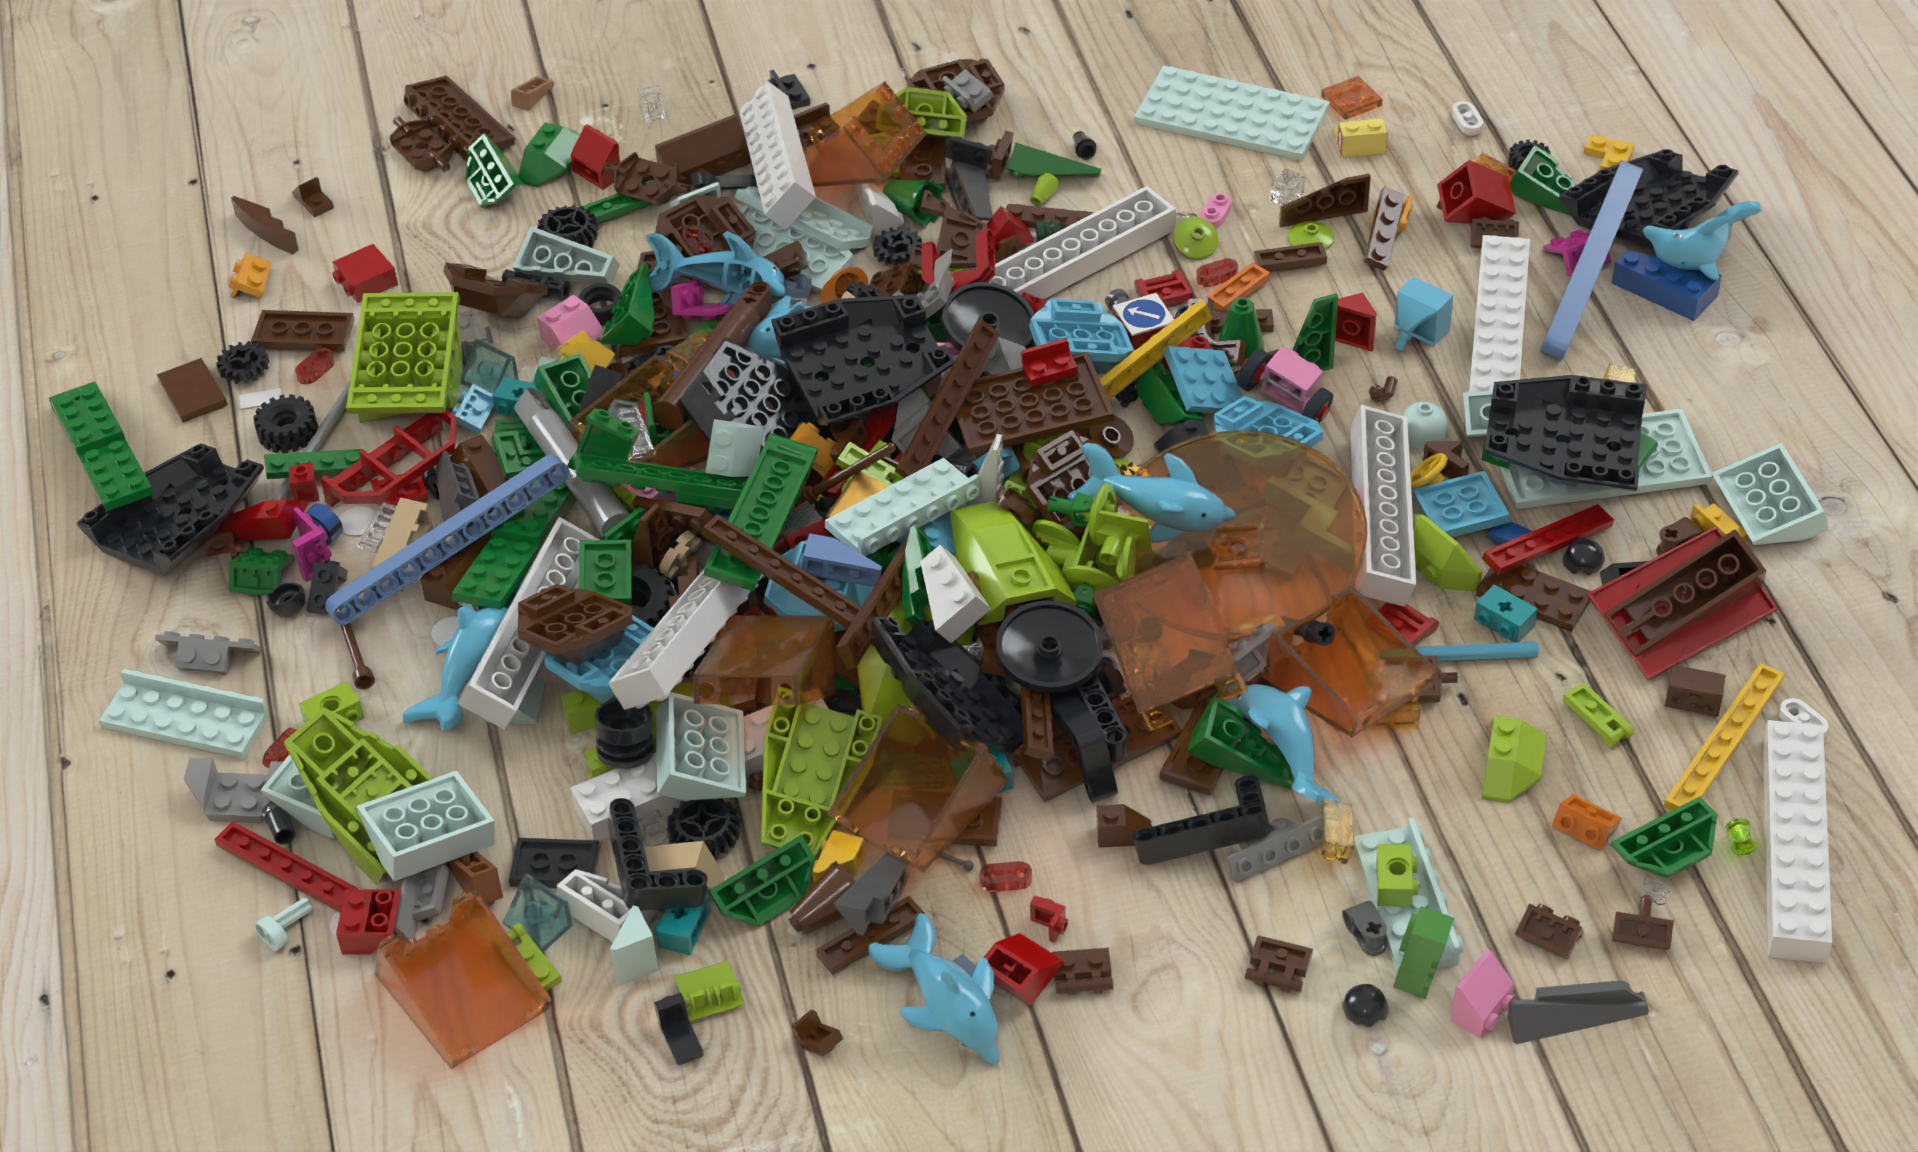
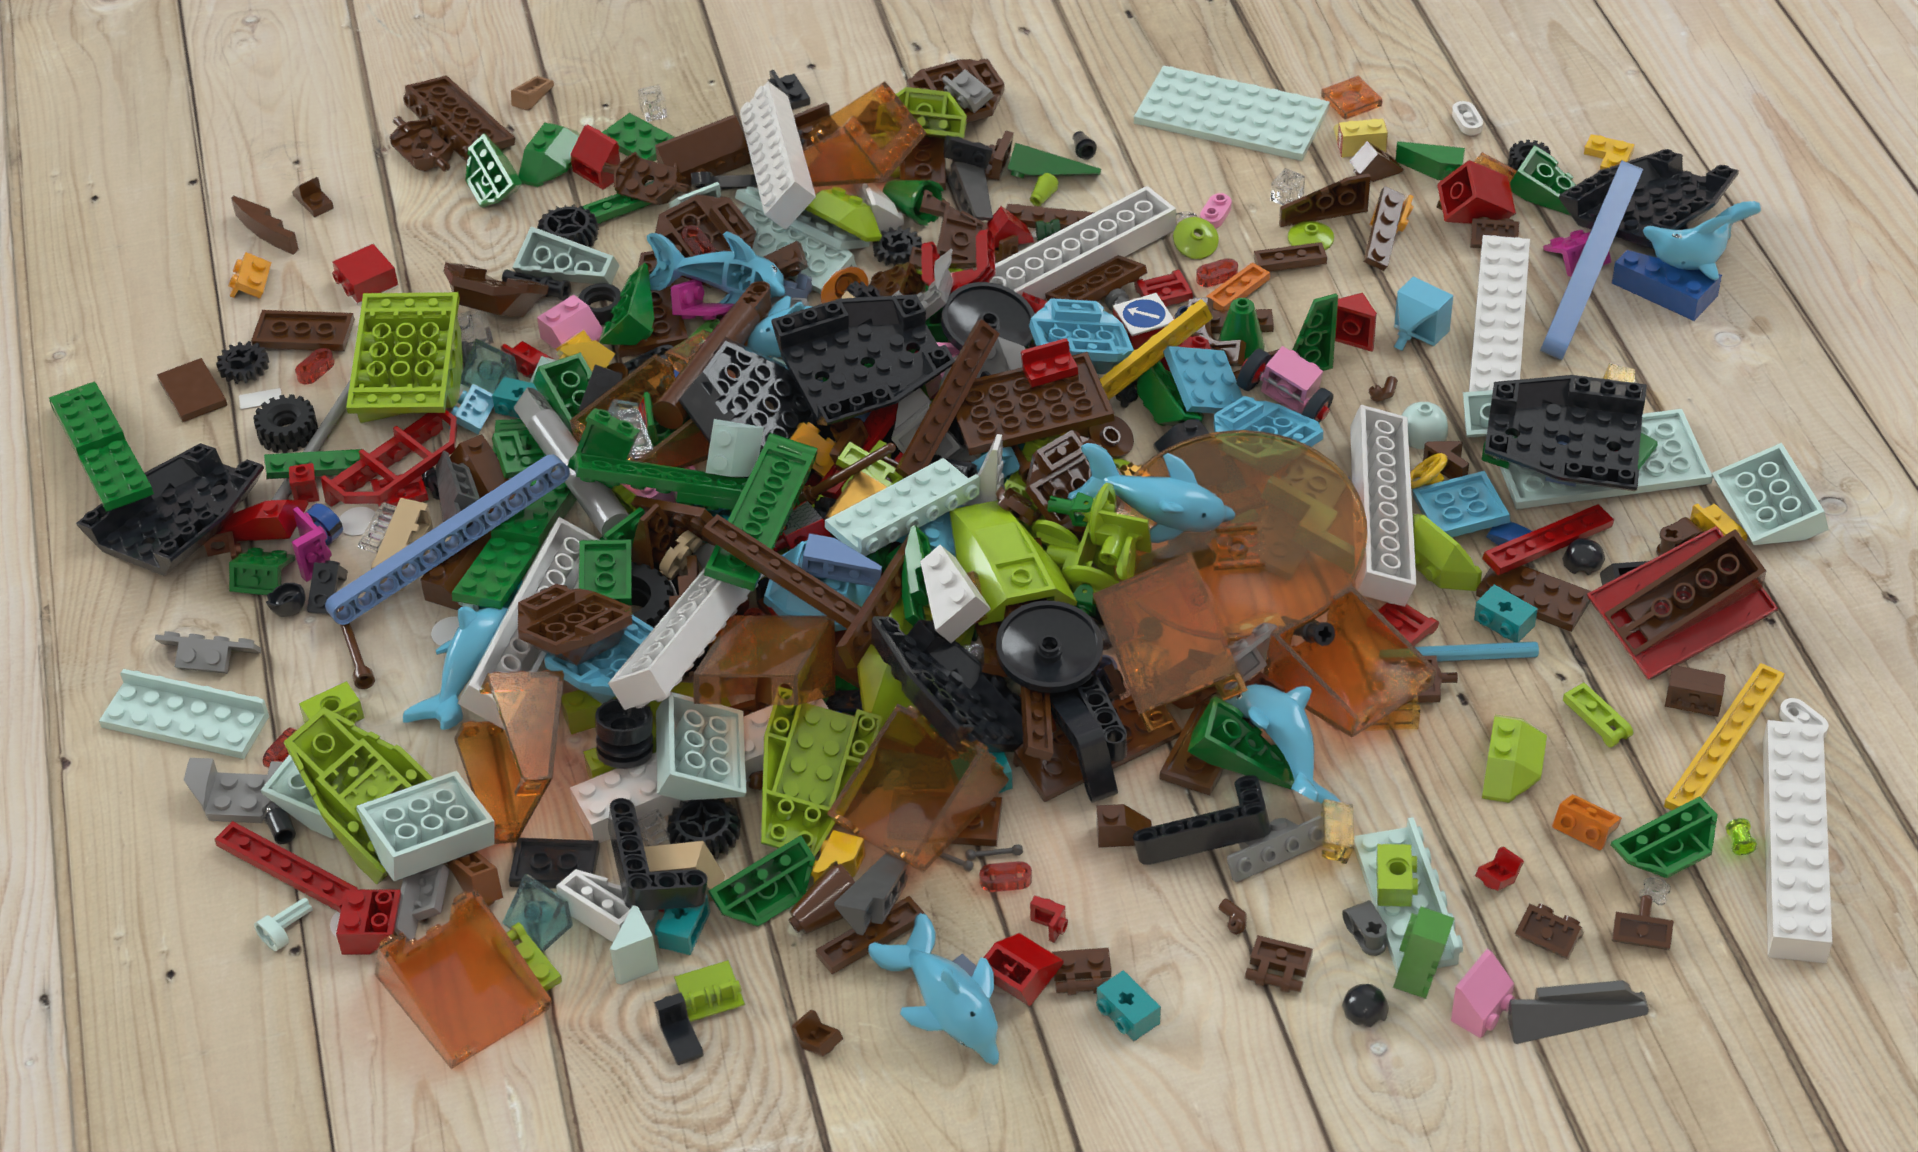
(513, 764): none -> clear orange windscreen
(525, 357): none -> red bracket
(637, 136): none -> green plate
(846, 213): none -> lime wedge
(1015, 850): none -> dark grey hinge
(1100, 280): none -> reddish brown plate
(1128, 1006): none -> teal brick
(1237, 916): none -> reddish brown arm
(1375, 162): none -> reddish brown slope
(1430, 159): none -> green slope
(1500, 871): none -> red bracket

